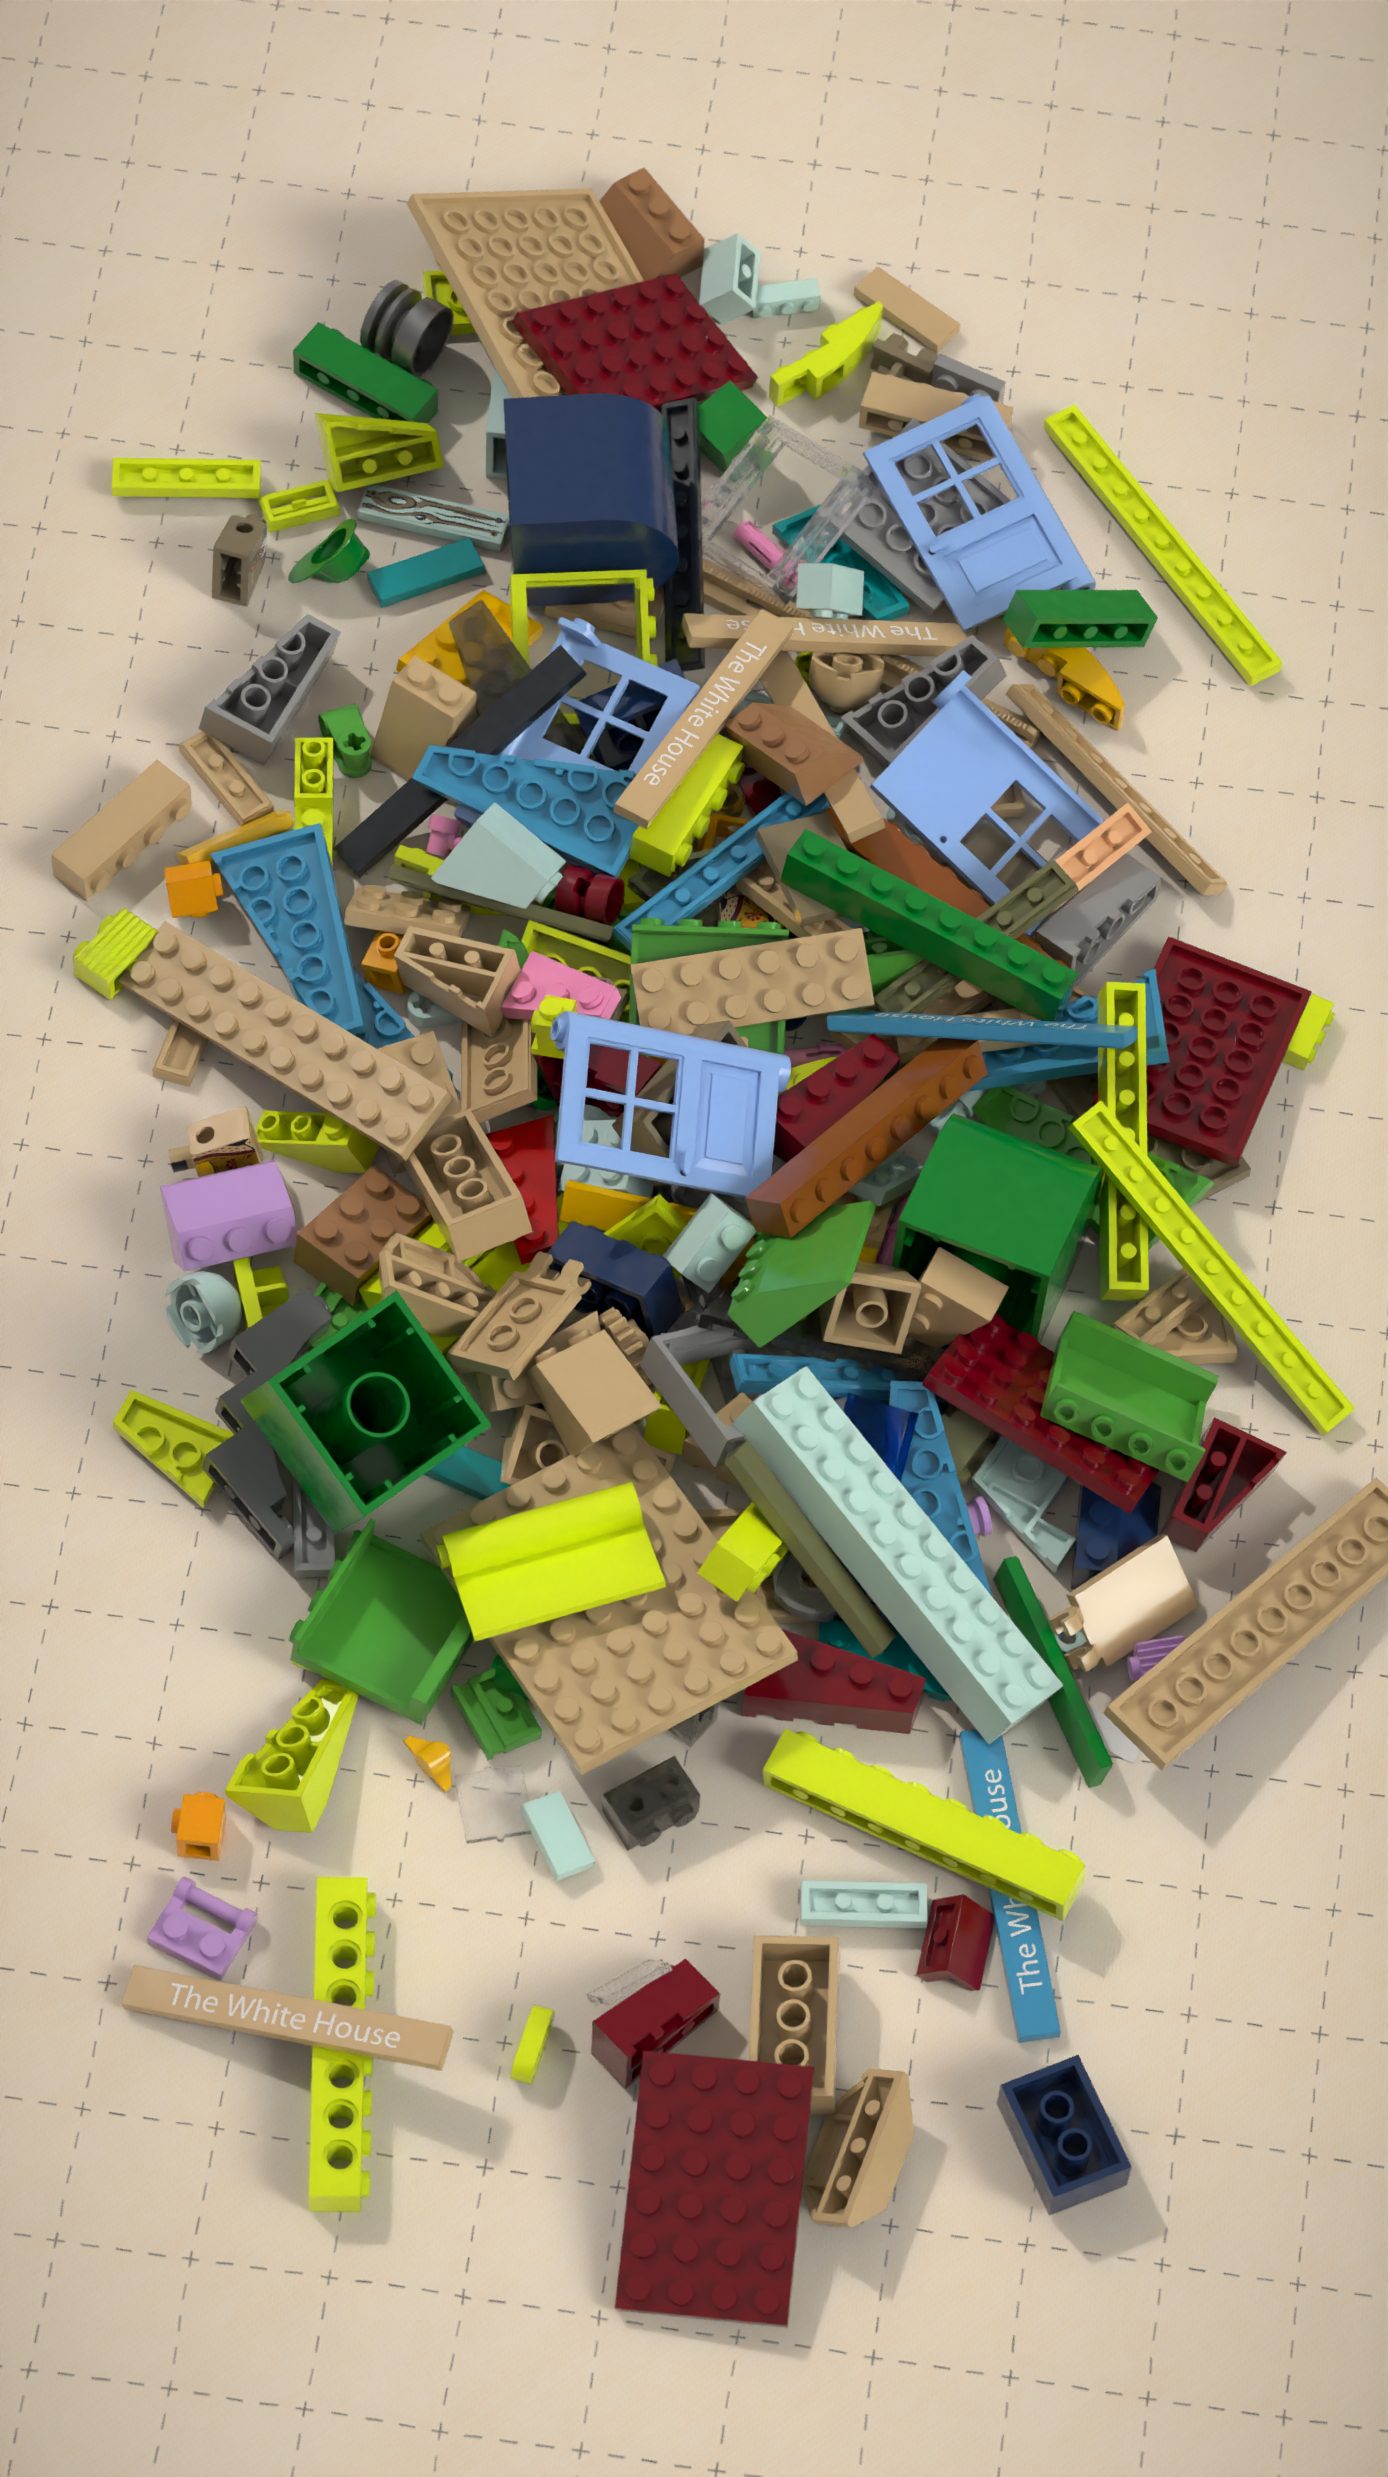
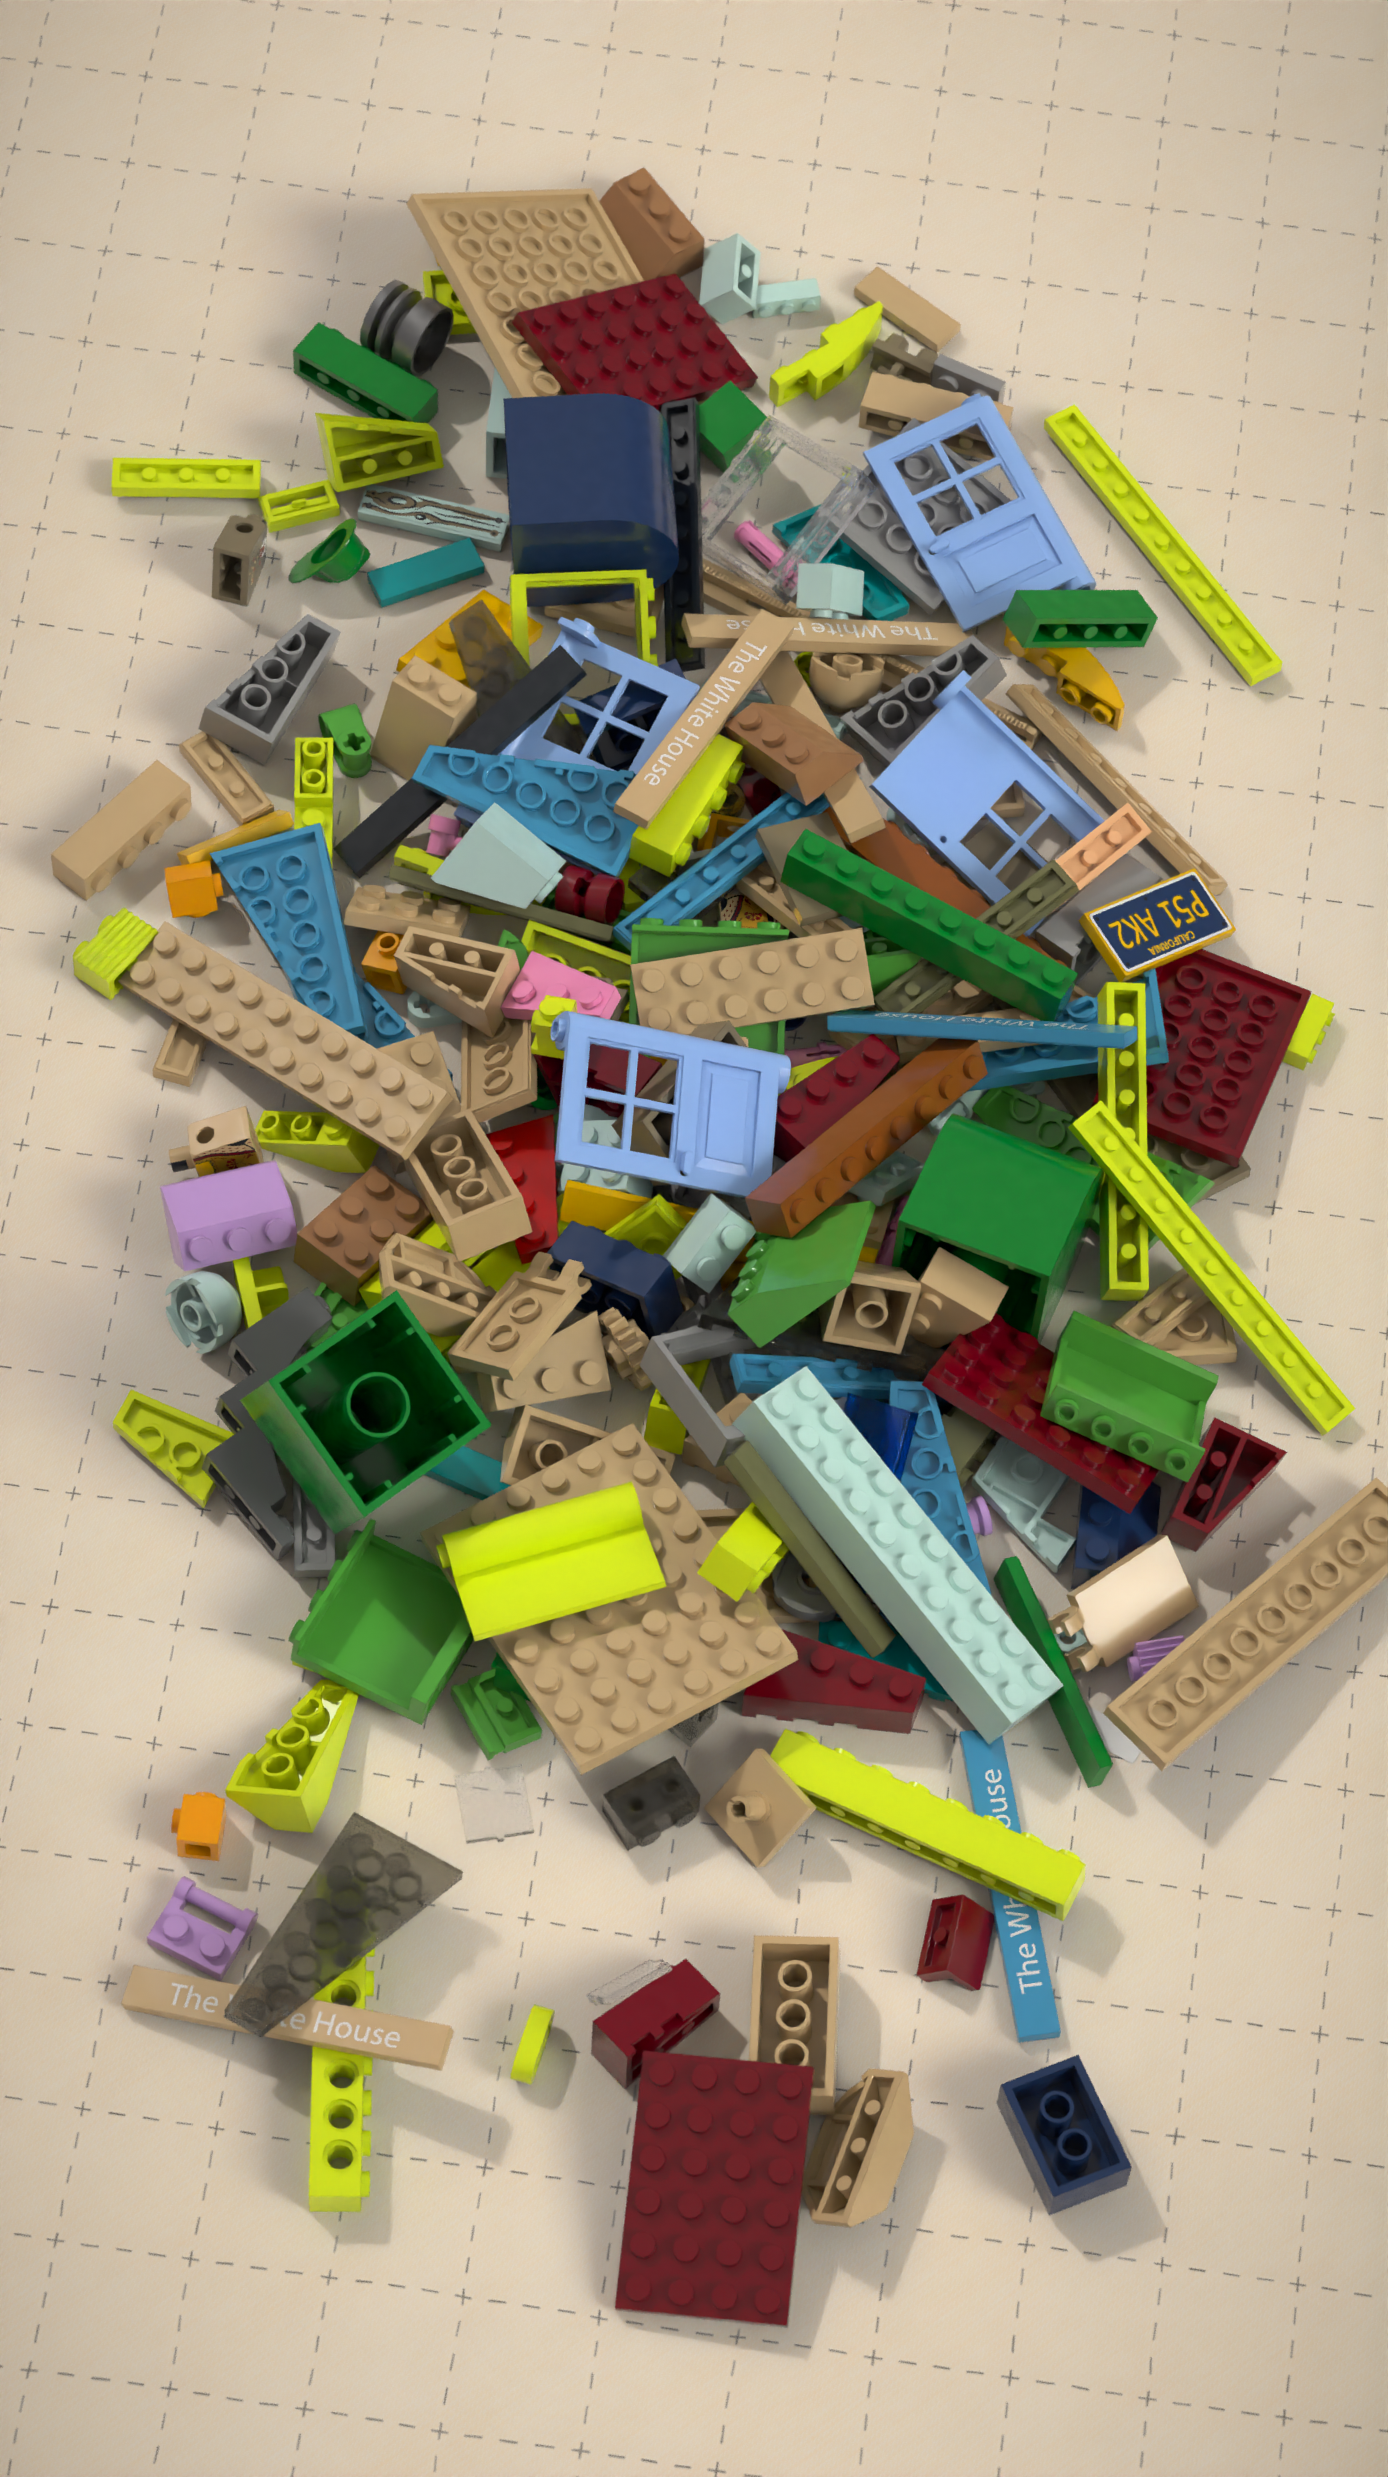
(349, 1906): none -> clear smoke wing
(432, 1759): yellow piece -> none
(557, 1835): light aqua tile -> none
(590, 1390): tan slope -> none
(760, 1807): none -> tan tile
(863, 1904): light aqua plate -> none
(1157, 925): none -> tile

